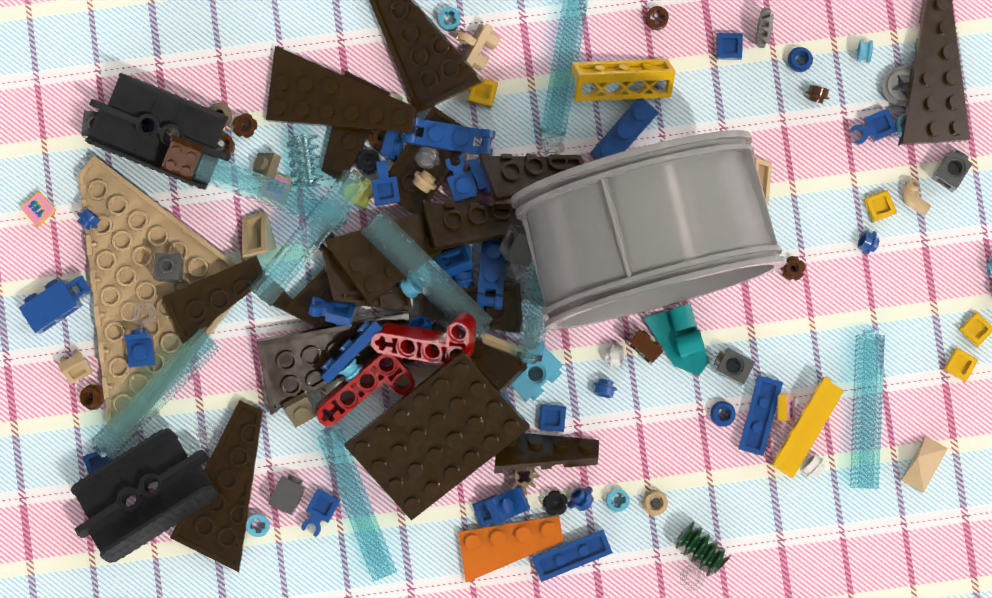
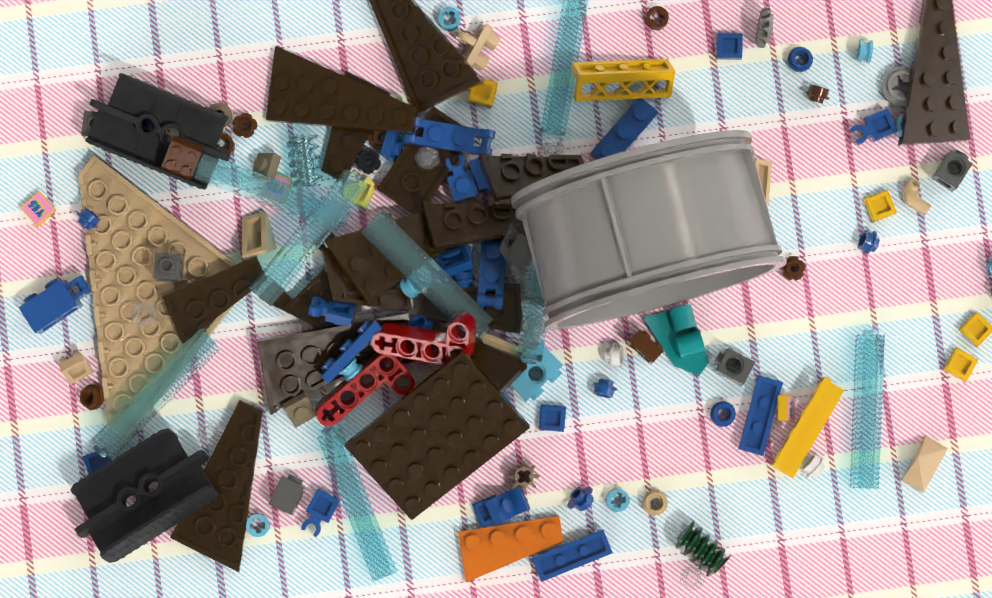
(140, 348): blue bracket -> none
(385, 188): blue plate -> none
(424, 181): tan plate -> none
(547, 451): dark brown wing -> none
(555, 496): black plate -> none

